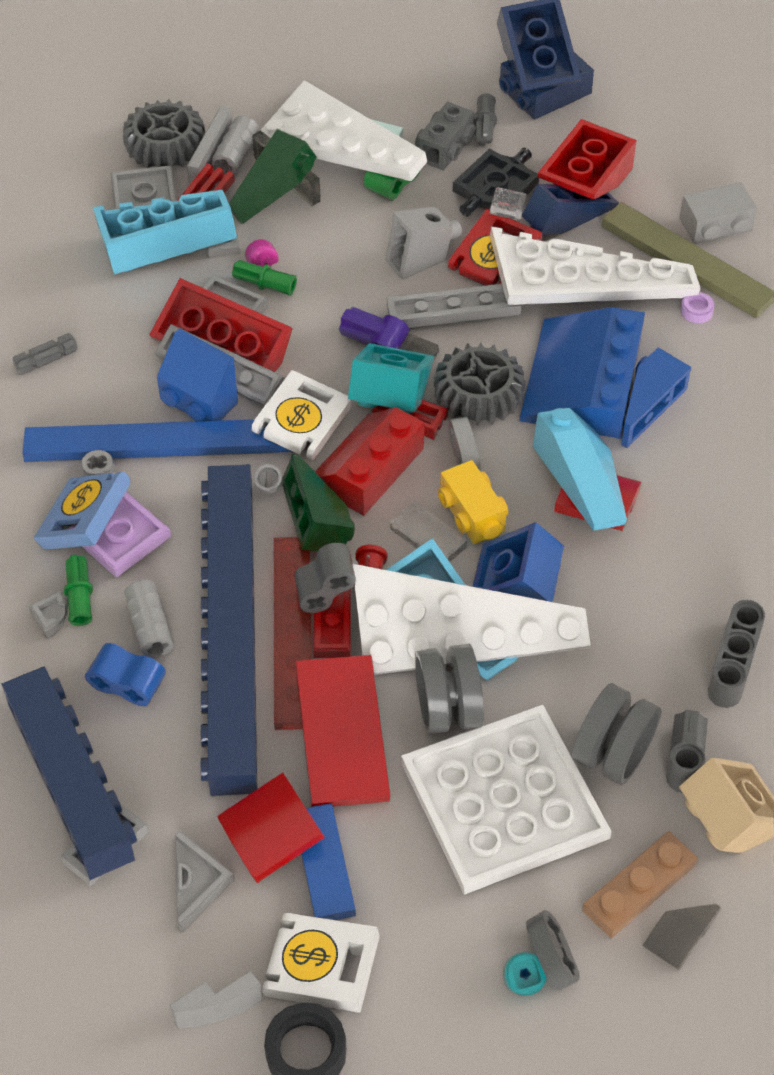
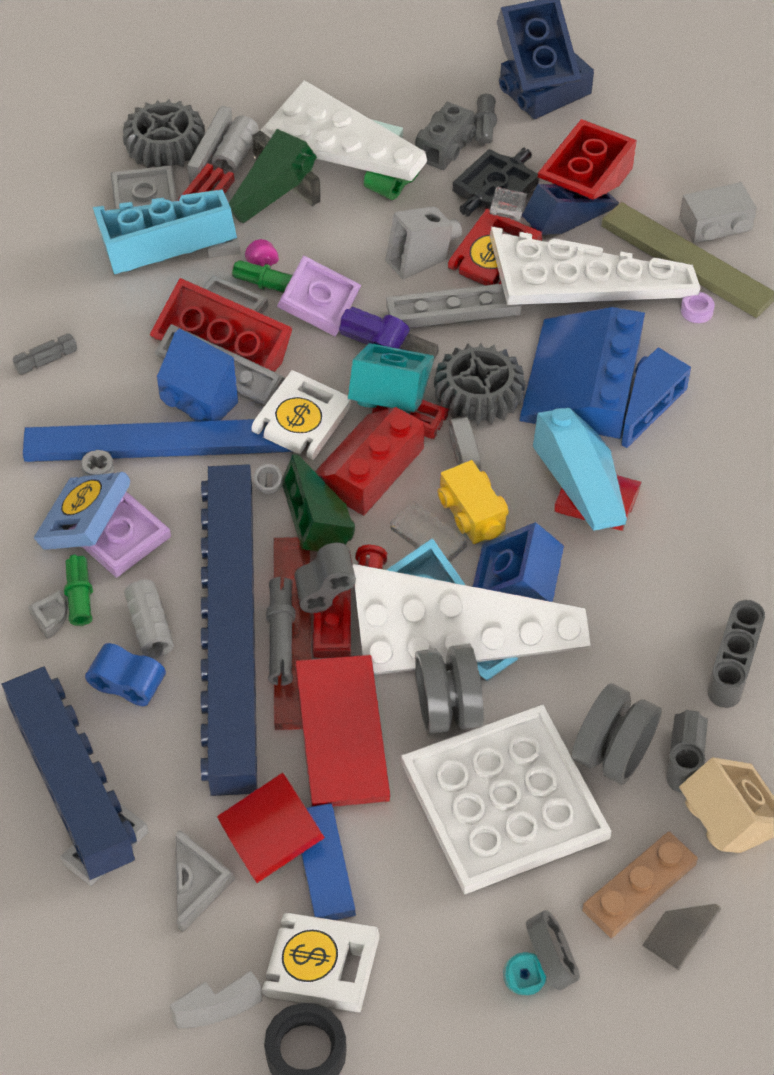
(280, 616): none -> dark grey pin
(318, 295): none -> lavender plate

